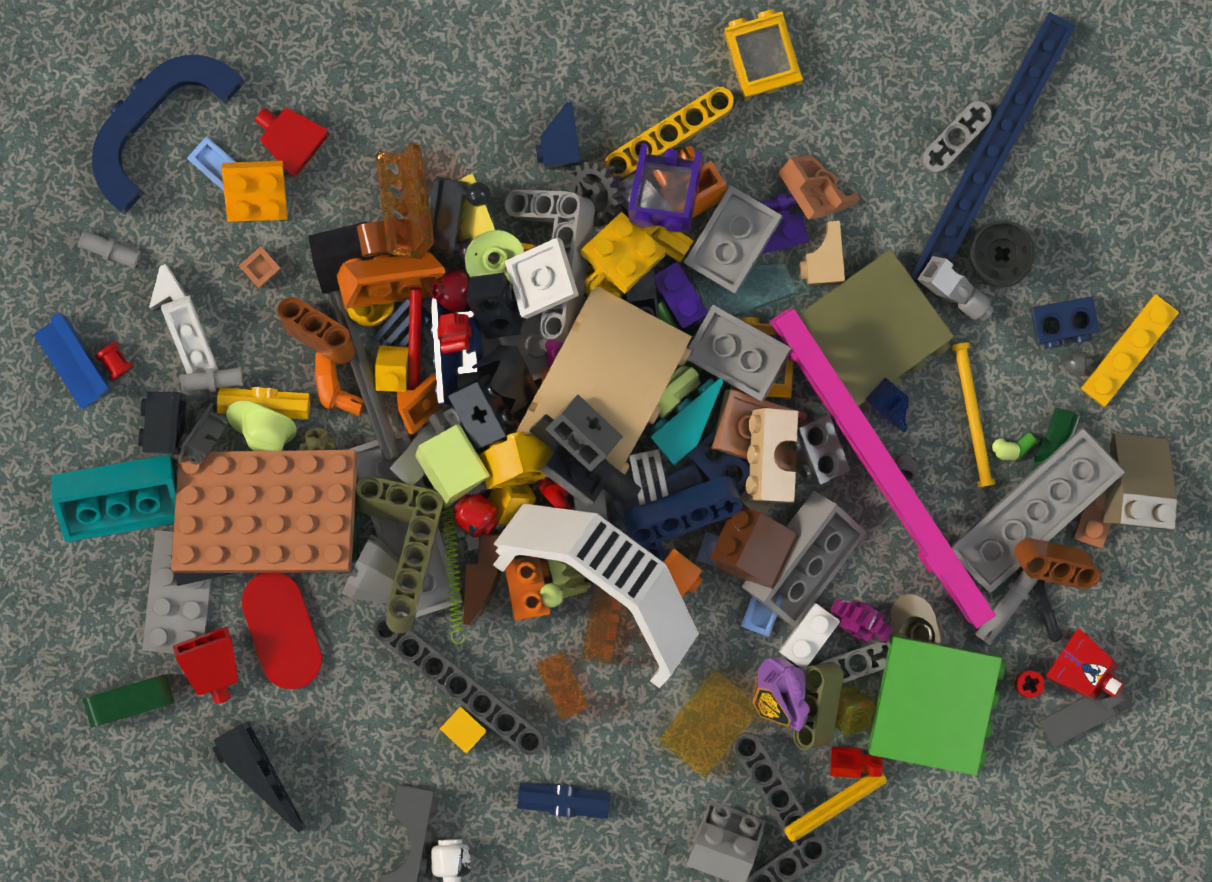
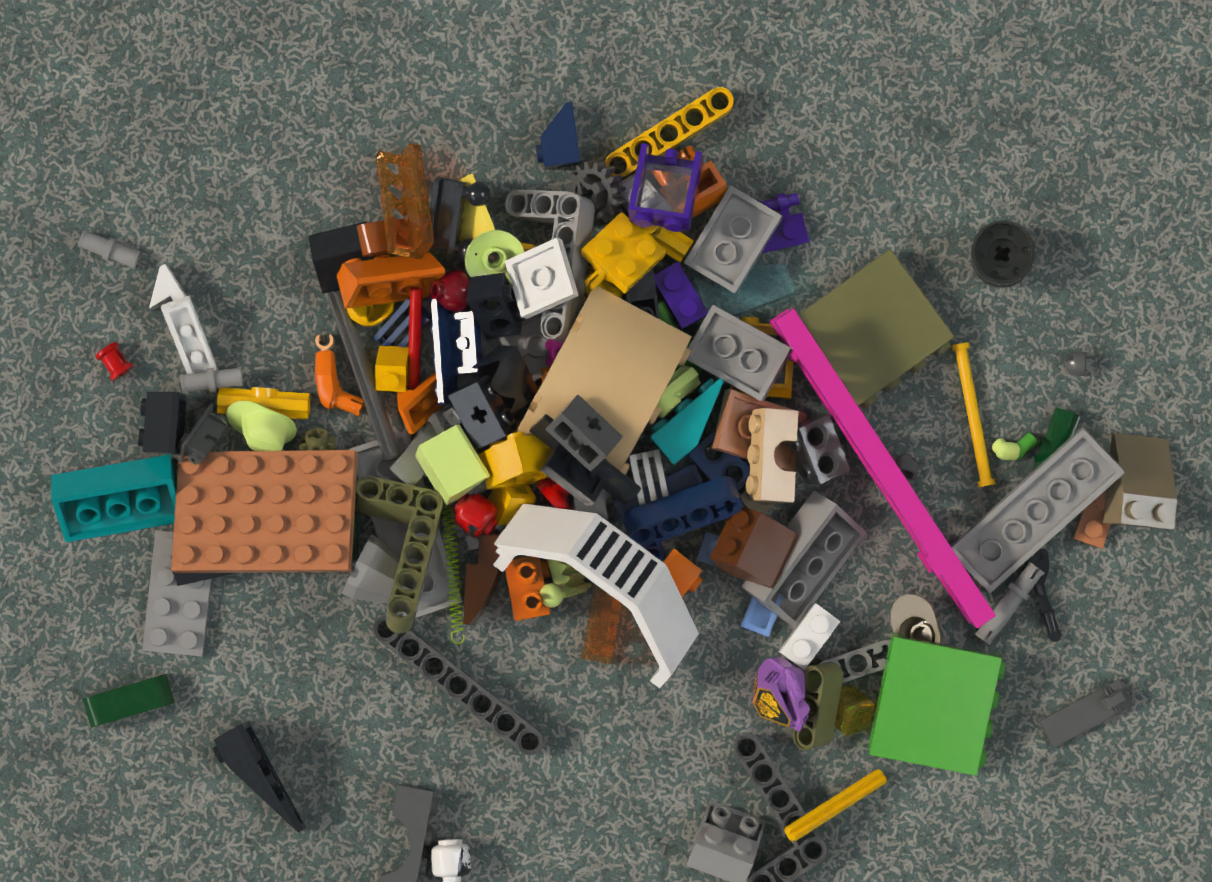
(72, 361): blue panel -> none
(139, 106): dark blue arch -> none
(209, 159): light blue tile -> none
(209, 663): red torso -> none
(255, 191): light orange plate -> none
(260, 267): nougat plate -> none
(281, 630): red tile -> none
(291, 138): red torso -> none
(310, 319): dark orange beam -> none
(454, 332): red piece -> none
(463, 729): yellow panel -> none
(562, 685): clear orange bracket -> none
(563, 800): dark blue piece -> none
(709, 723): clear yellow plate -> none
(762, 54): window -> none
(815, 187): nougat slope -> none
(826, 263): tan arch -> none
(850, 763): red plate -> none
(861, 620): magenta gear -> none
(890, 403): clear blue tile -> none
(955, 288): light grey piece -> none
(978, 126): light grey beam -> none
(996, 142): dark blue plate -> none
(1038, 686): red bush -> none
(1057, 563): dark orange beam -> none
(1062, 314): dark blue brick -> none
(1085, 668): red torso -> none
(1129, 350): yellow plate -> none

